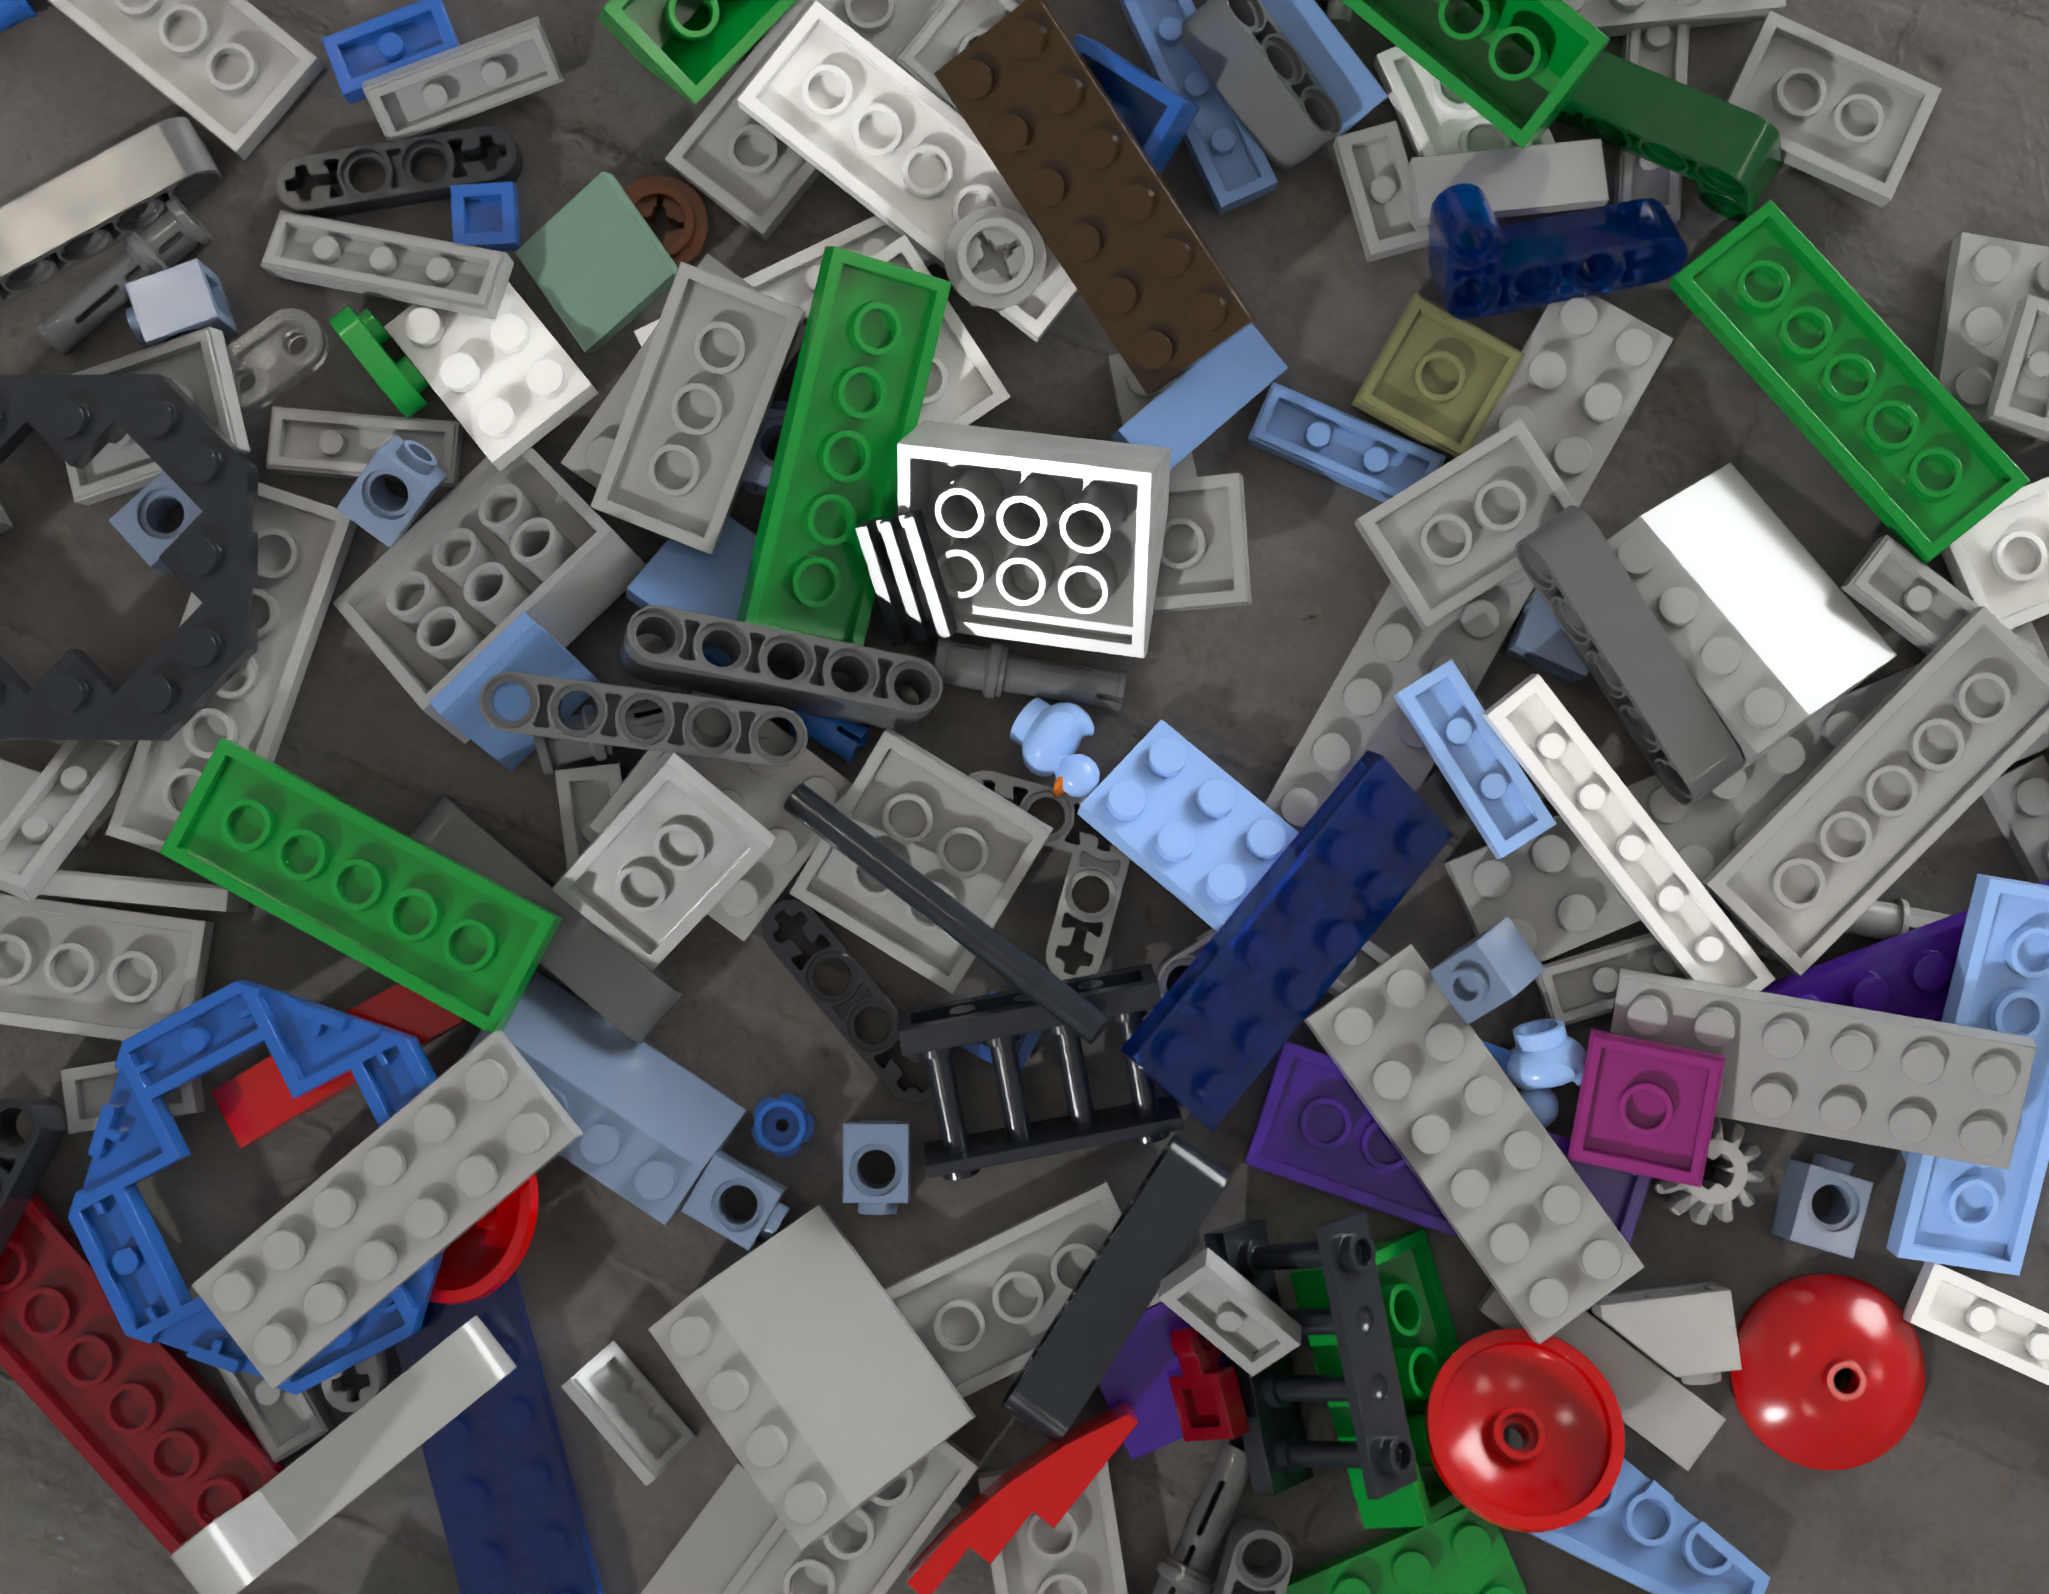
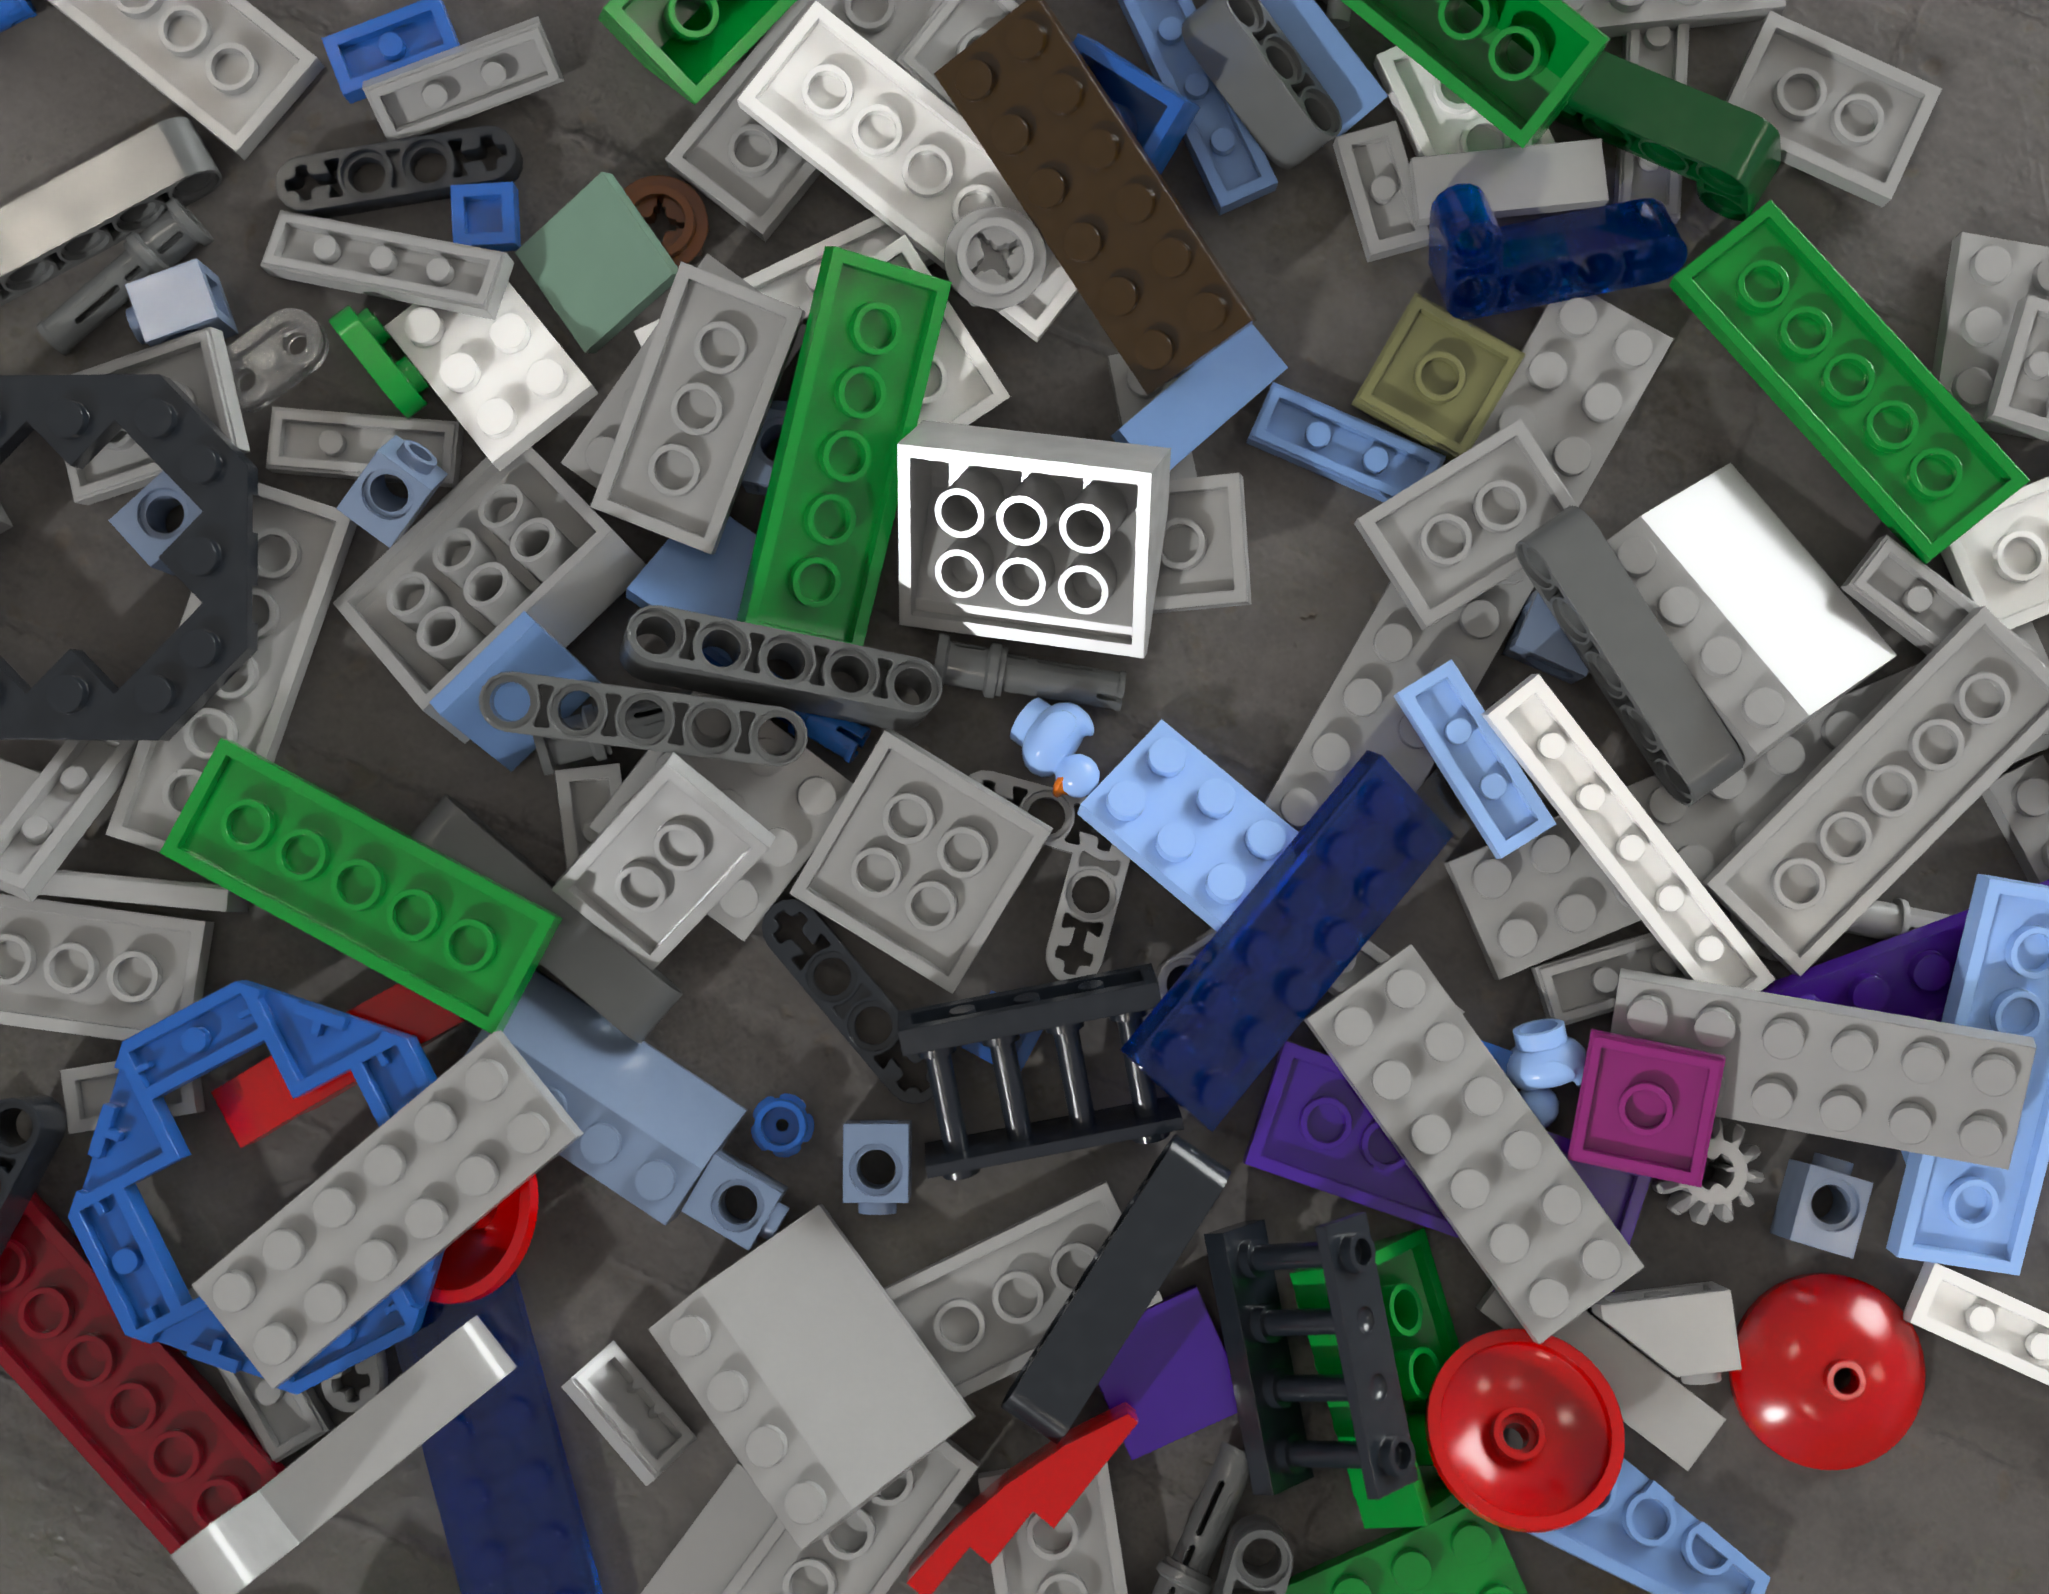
(885, 585): black tile -> none
(947, 914): black piece -> none
(1203, 1392): dark red plate -> none
(1230, 1312): light grey plate -> none
(1487, 971): sand blue brick -> none

